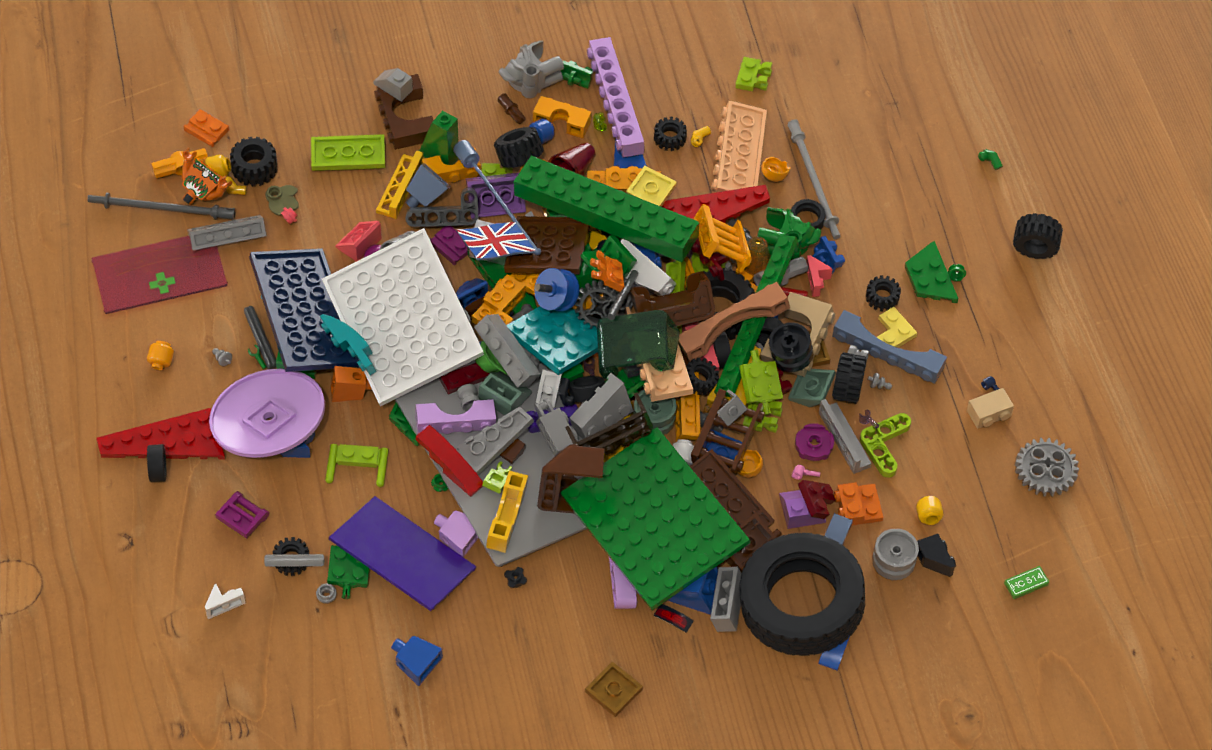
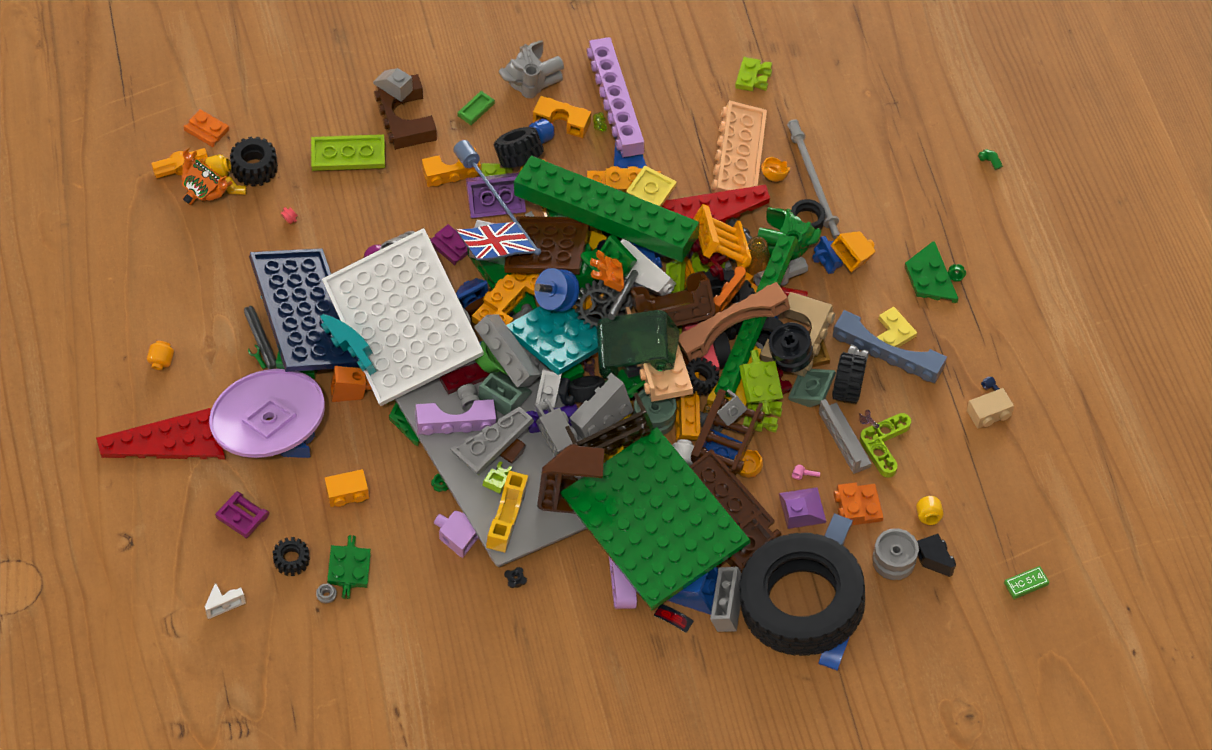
(156, 273): clear pink piece -> none
(156, 463): black tyre -> none
(215, 211): dark grey bar -> none
(223, 358): light grey hair -> none
(227, 232): light grey fence -> none
(284, 198): olive plate -> none
(294, 560): light grey axle -> none
(346, 488): none -> light orange brick
(357, 456): lime plate -> none
(360, 239): coral slope -> none
(401, 194): yellow fence -> none
(402, 553): dark purple piece -> none
(416, 657): blue torso -> none
(425, 187): sand blue torso -> none
(441, 211): dark grey beam -> none
(442, 138): green slope -> none
(451, 461): red slope -> none
(476, 108): none -> bright green tile
(511, 108): reddish brown axle -> none
(575, 159): dark red cone -> none
(576, 75): green hips -> none
(613, 689): pearl gold tile -> none
(670, 125): black tyre -> none
(697, 136): yellow arm -> none
(730, 289): none -> orange plate
(814, 452): magenta plate -> none
(816, 274): coral slope -> none
(816, 497): dark red plate -> none
(853, 249): none -> light orange torso
(879, 382): light grey hair -> none
(883, 284): black tyre -> none
(1037, 236): black tyre -> none
(1046, 467): light grey gear -> none

